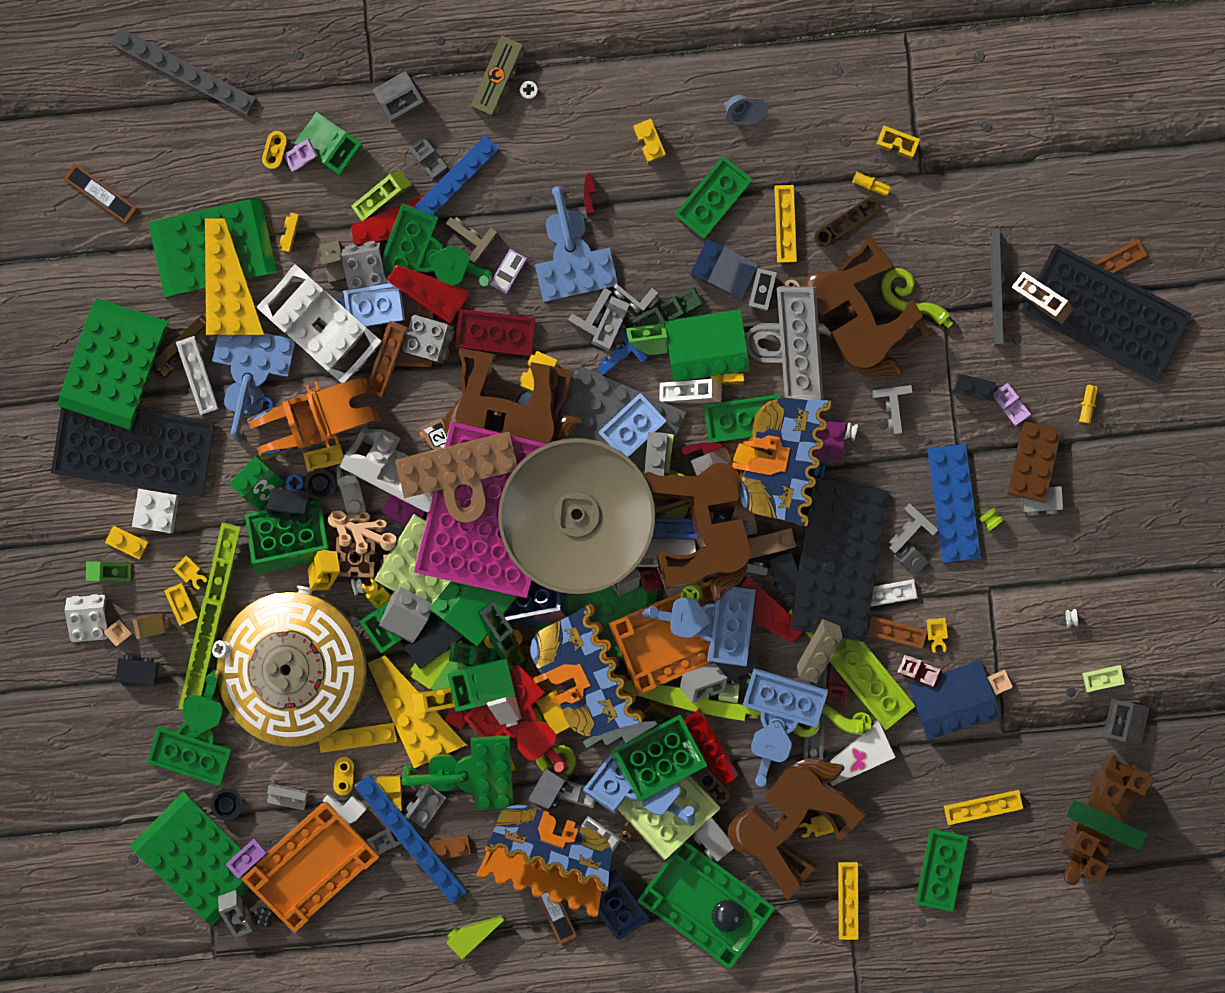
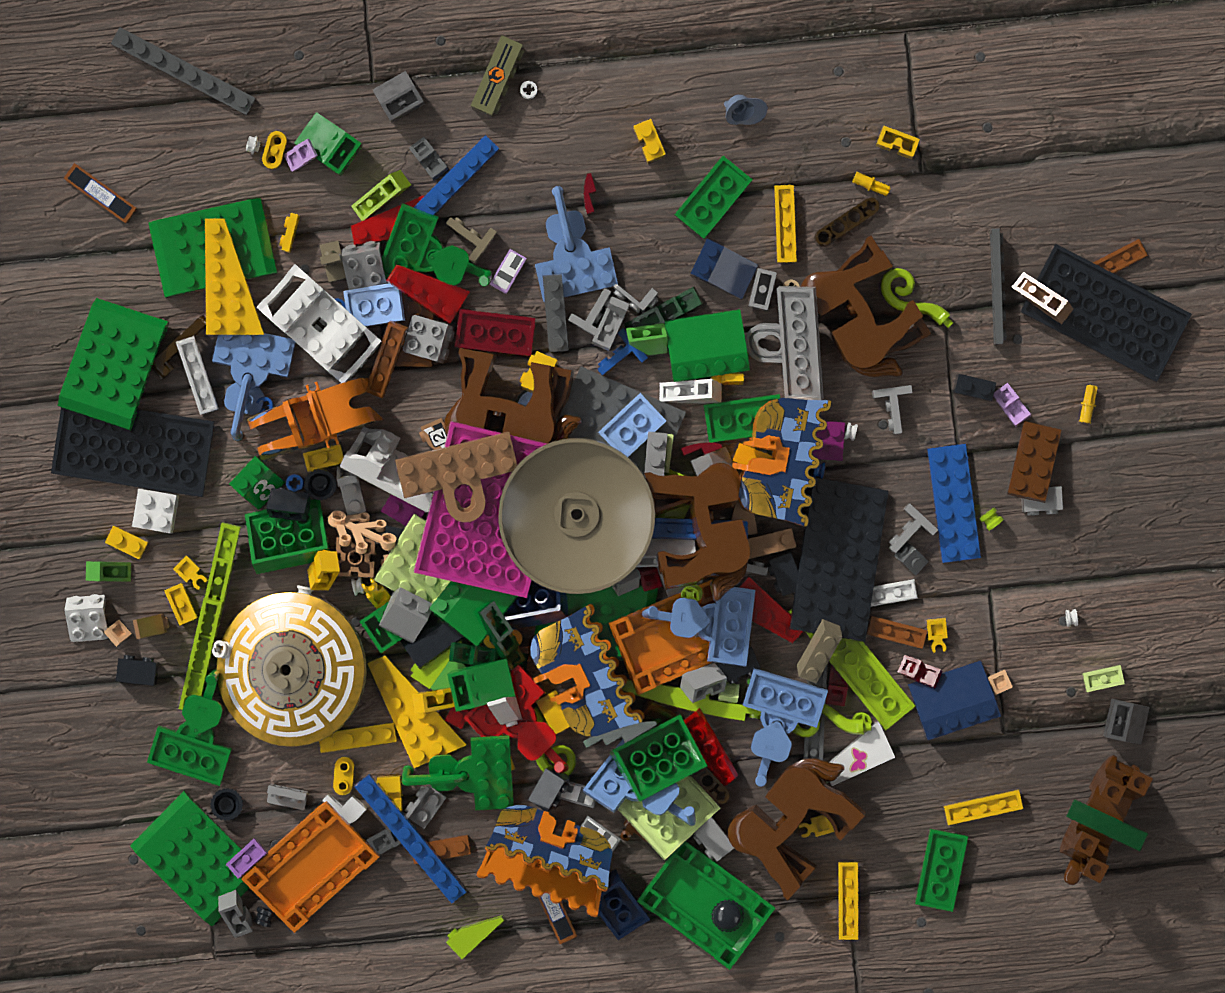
(253, 144): none -> white plate
(555, 312): none -> dark grey plate

